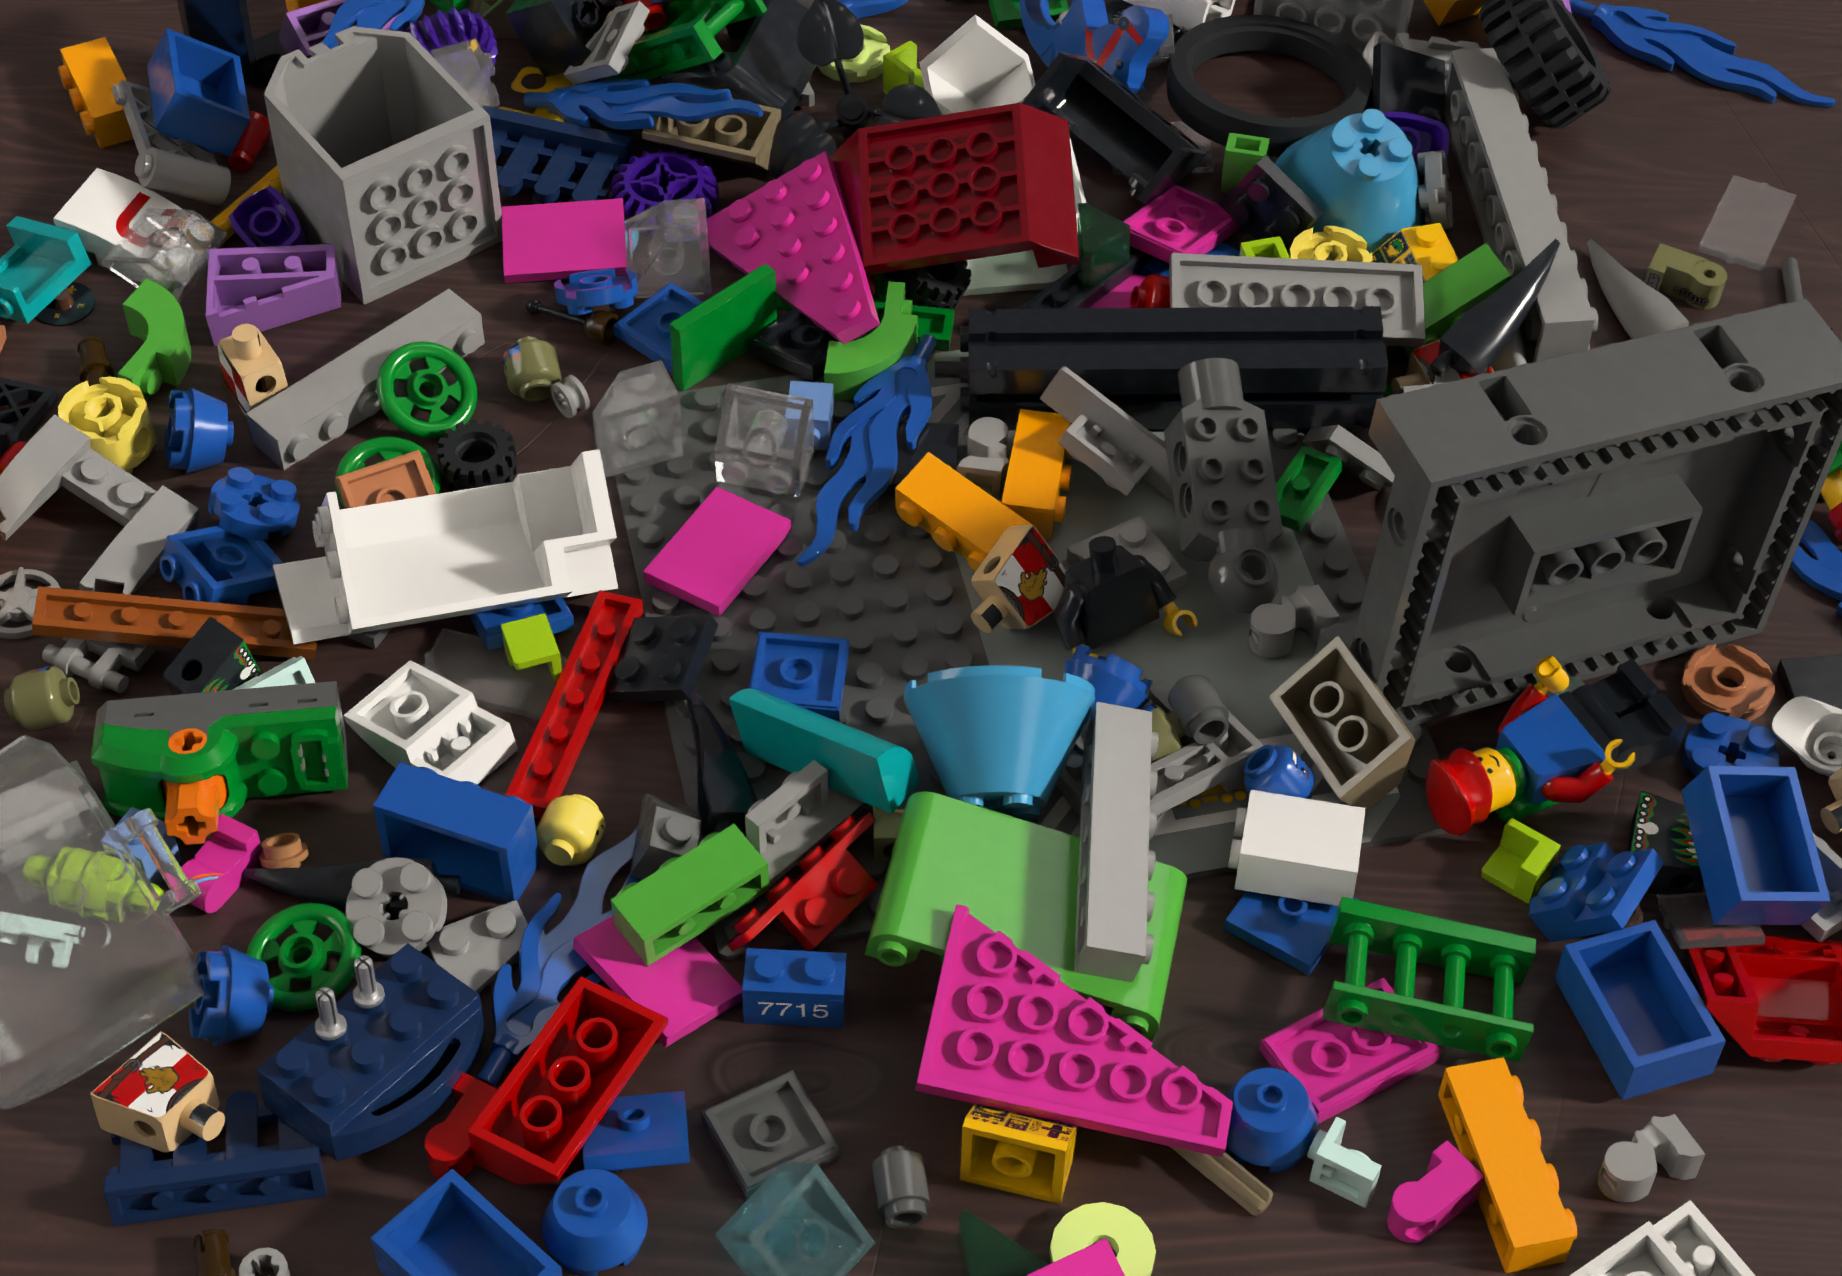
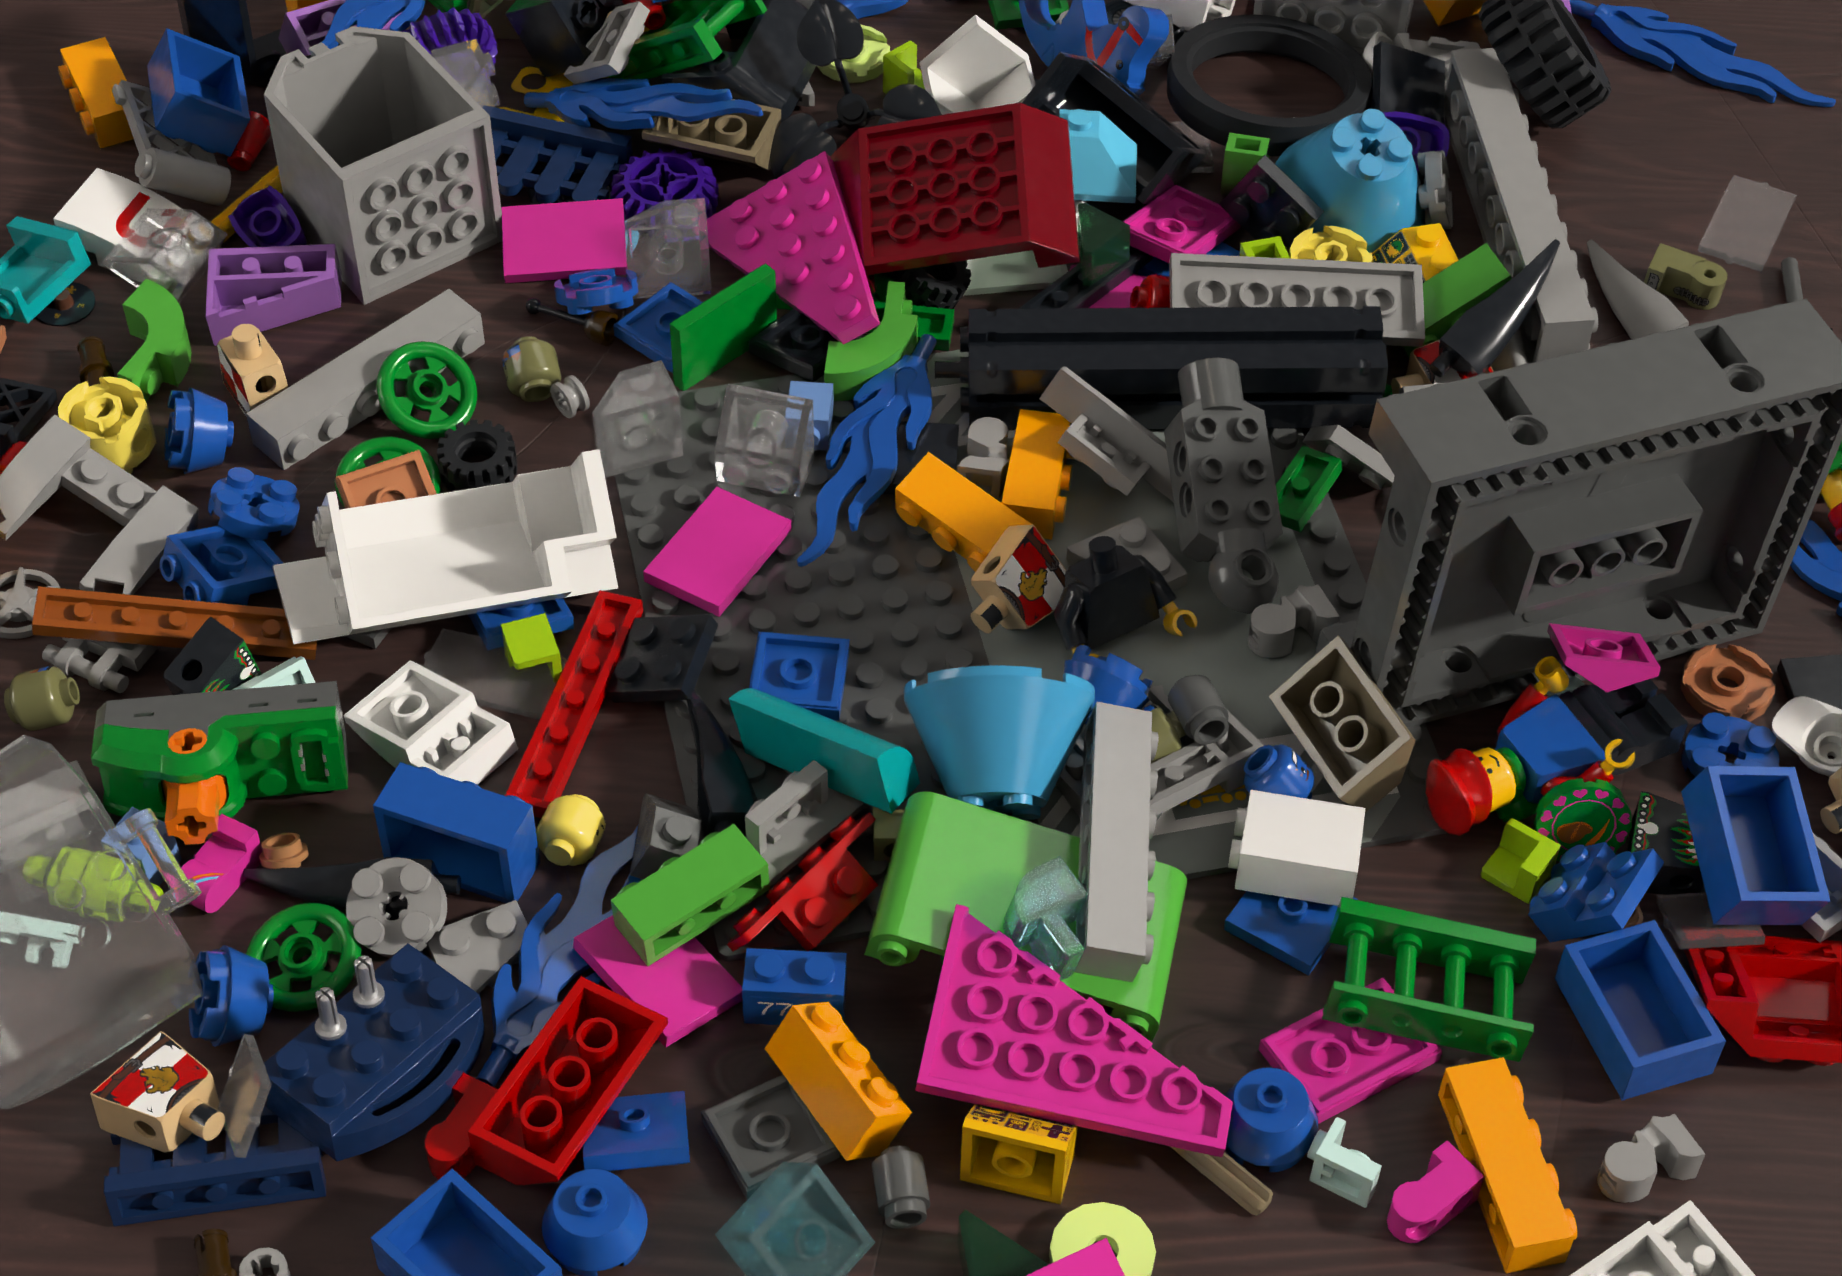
(244, 1095): none -> clear piece
(837, 1080): none -> light orange brick
(1040, 916): none -> clear light blue brick
(1101, 158): none -> medium azure slope
(1584, 815): none -> green tile
(1604, 656): none -> dark pink slope

